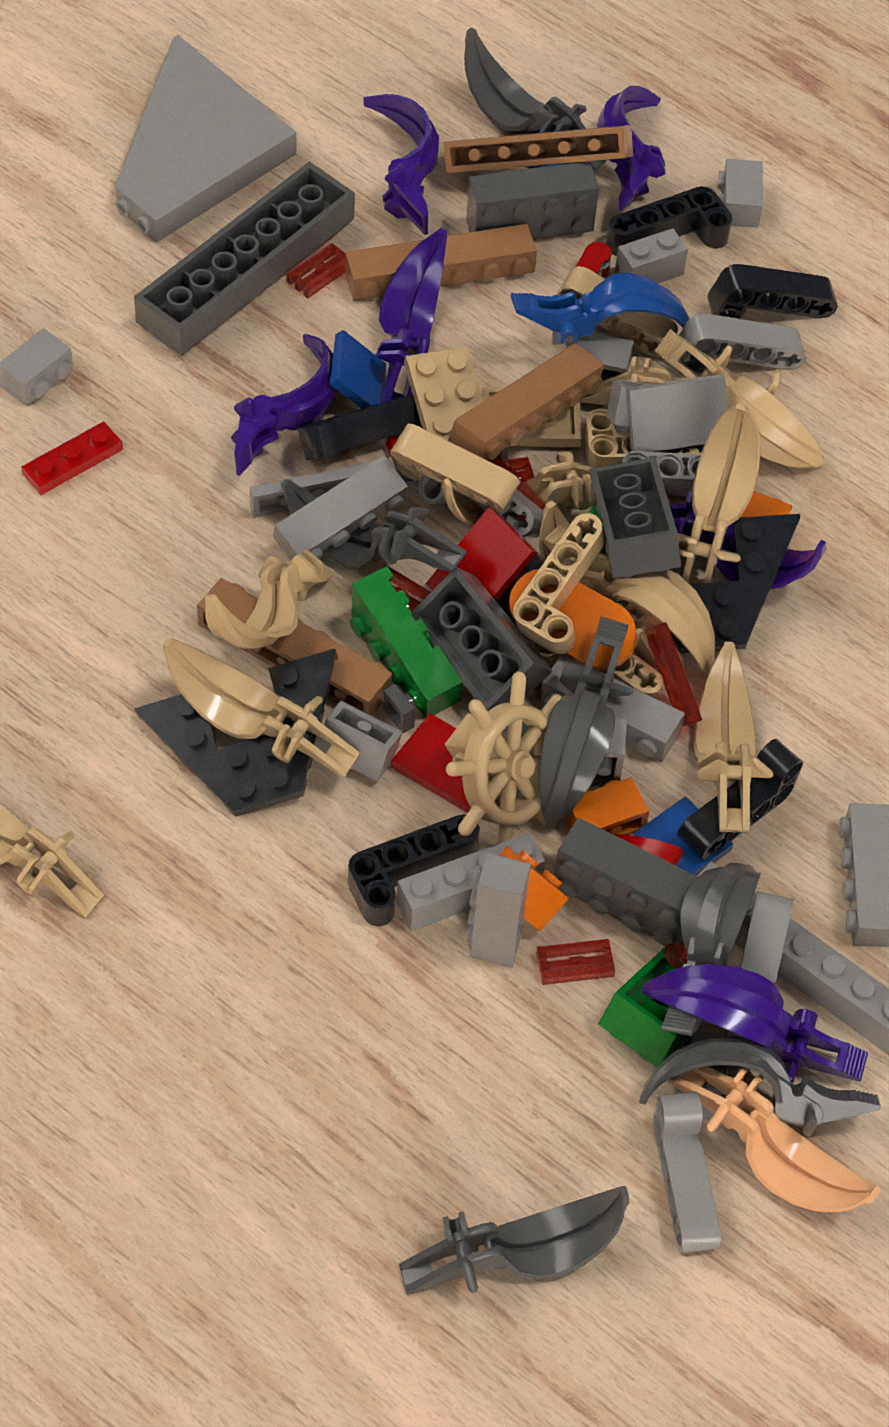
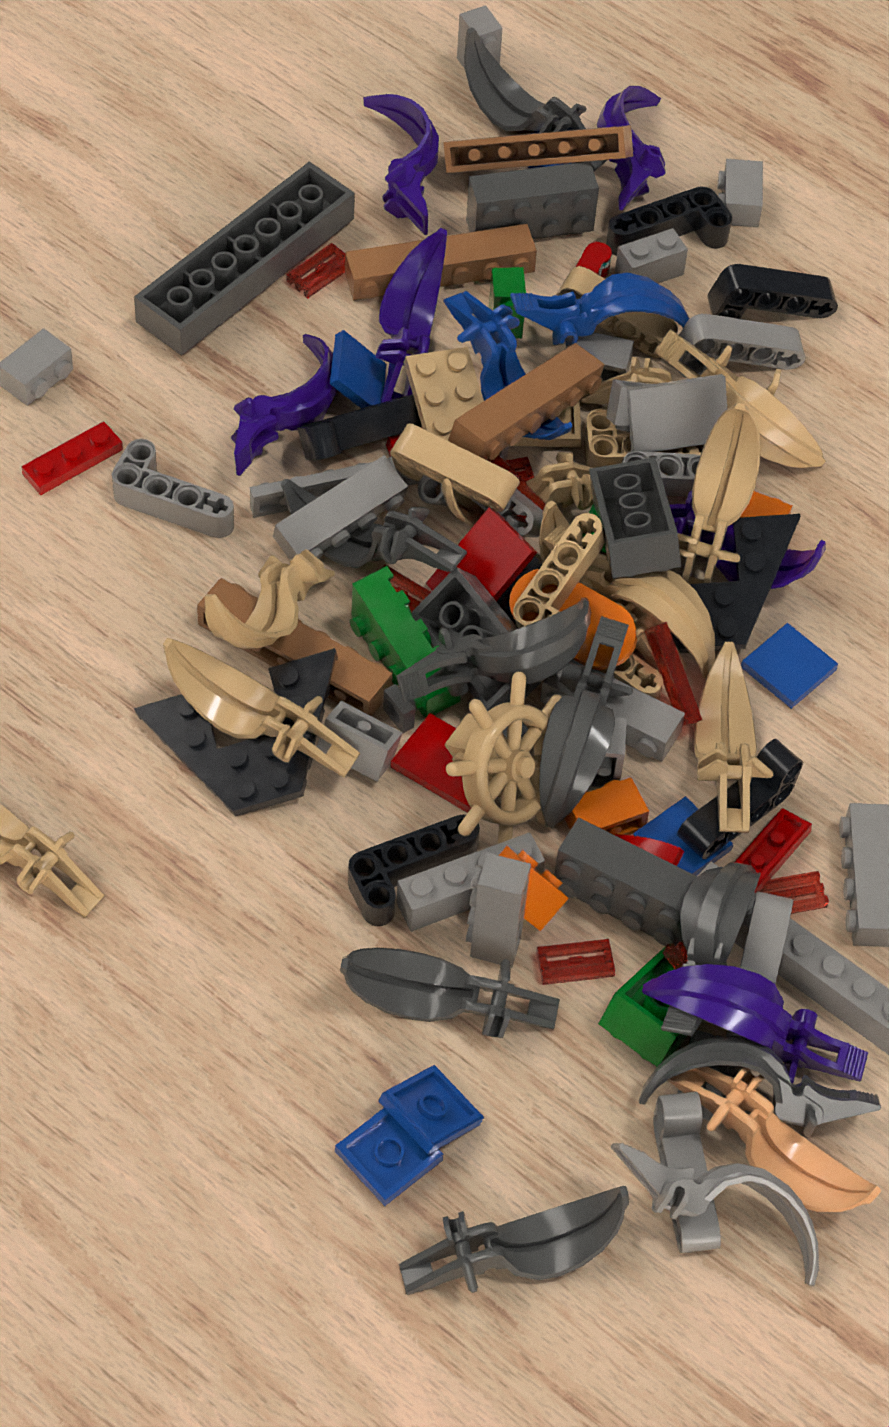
(168, 498): none -> light grey beam
(196, 144): light grey slope -> none
(385, 1156): none -> blue plate
(431, 1109): none -> blue tile
(437, 990): none -> dark grey piece
(487, 29): none -> light grey brick
(495, 342): none -> blue piece
(503, 283): none -> green brick
(533, 649): none -> dark grey piece
(683, 1196): none -> light grey piece
(775, 845): none -> red tile
(789, 665): none -> blue tile
(814, 886): none -> clear red tile

